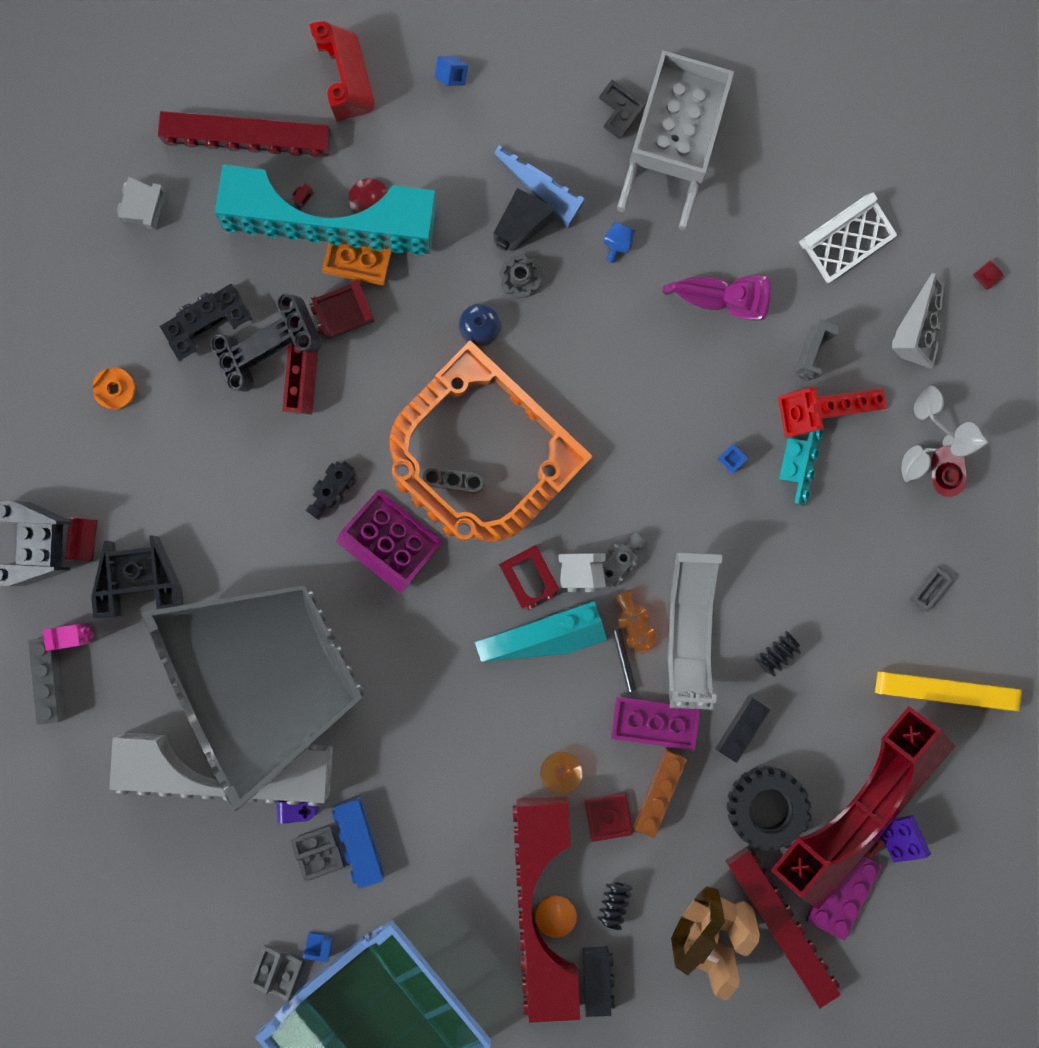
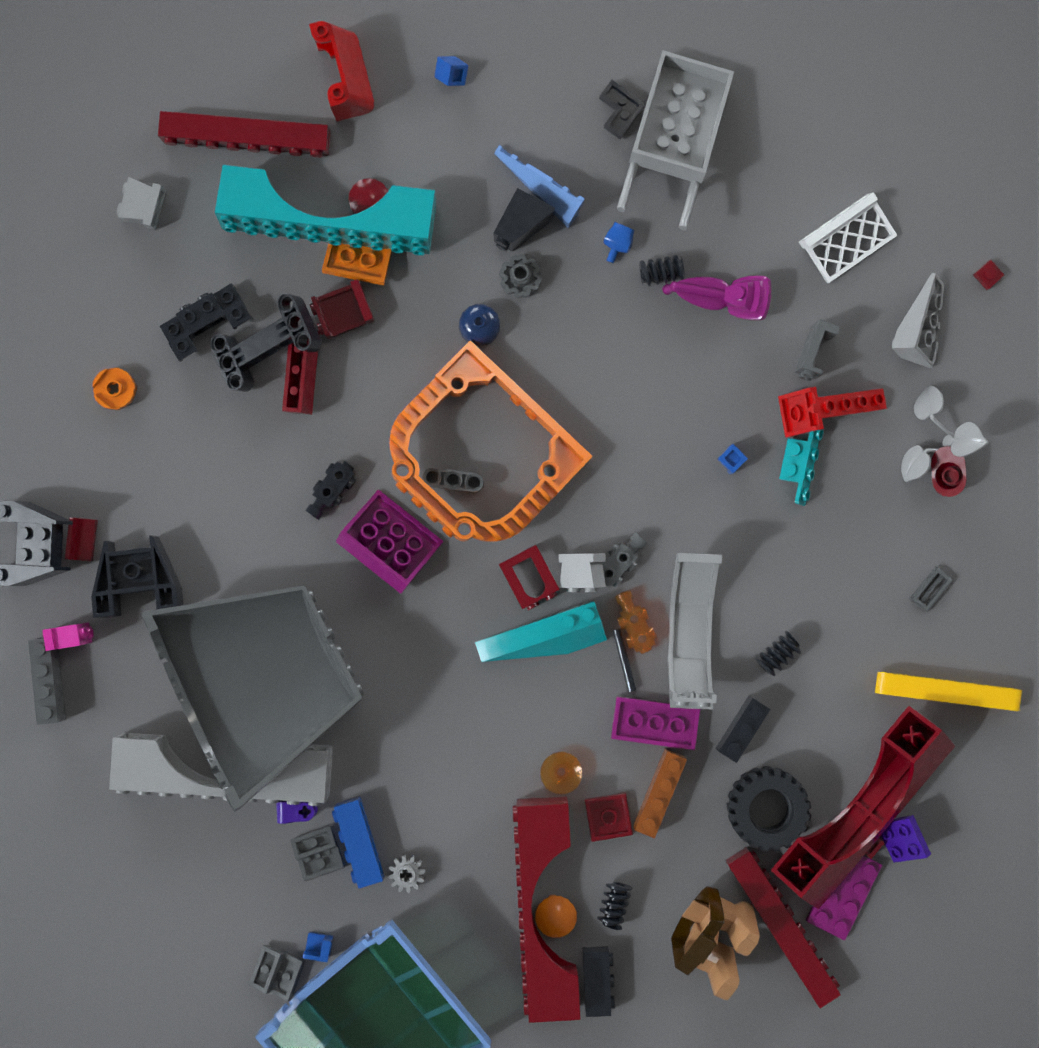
(302, 195): dark red plate -> none
(401, 879): none -> light grey gear
(661, 270): none -> black piece

